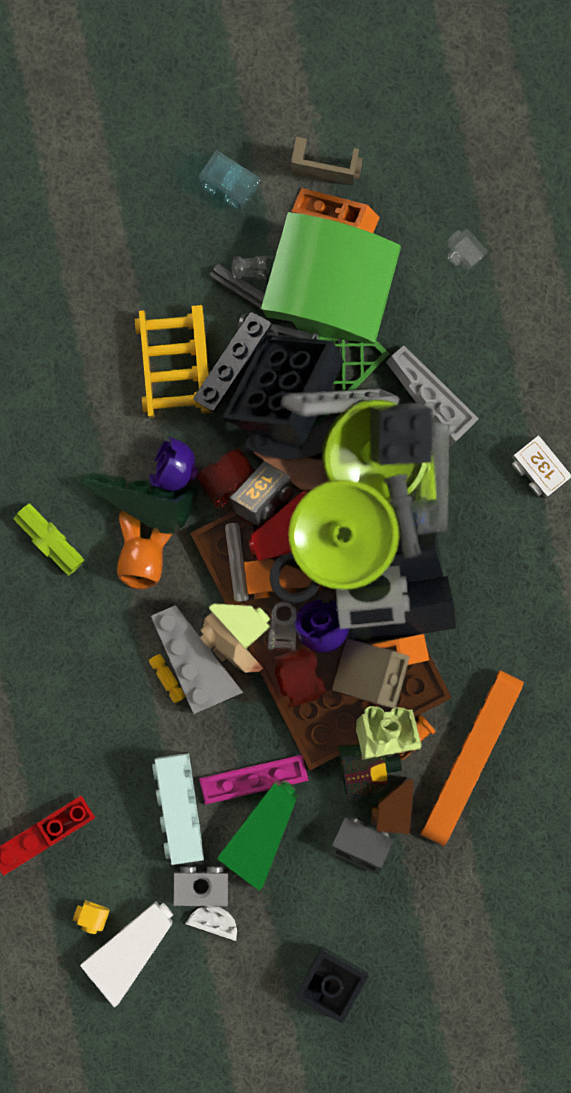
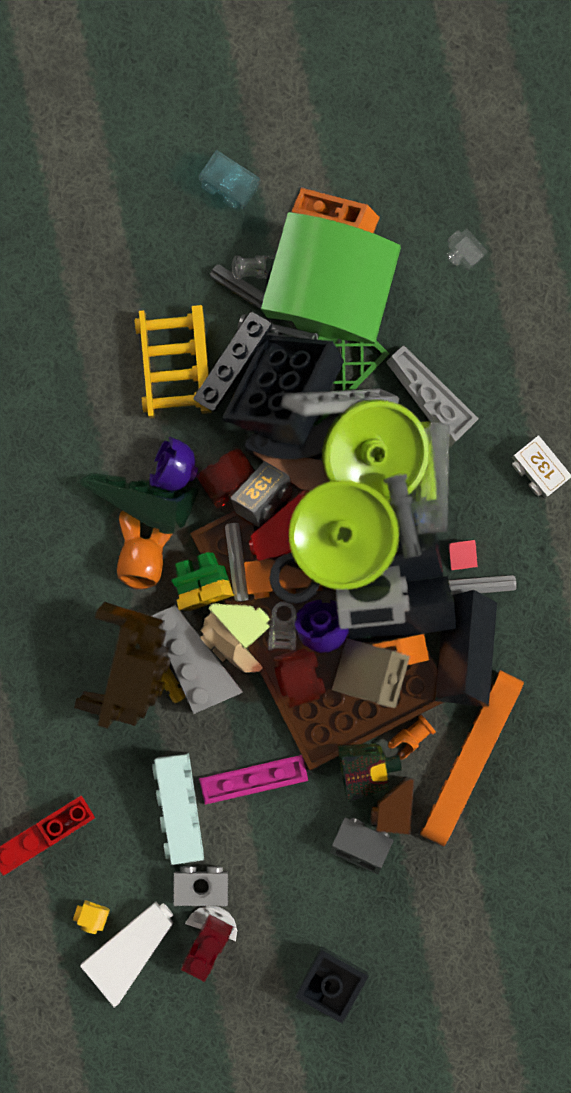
(49, 539): lime piece -> none
(134, 672): none -> dark brown piece
(203, 585): none -> hips
(213, 939): none -> dark red brick
(258, 838): green slope -> none
(324, 171): dark tan panel -> none
(386, 732): yellowish green slope -> none
(401, 434): black brick -> none
(462, 555): none -> coral slope
(467, 651): none -> black slope
(484, 584): none -> light grey axle

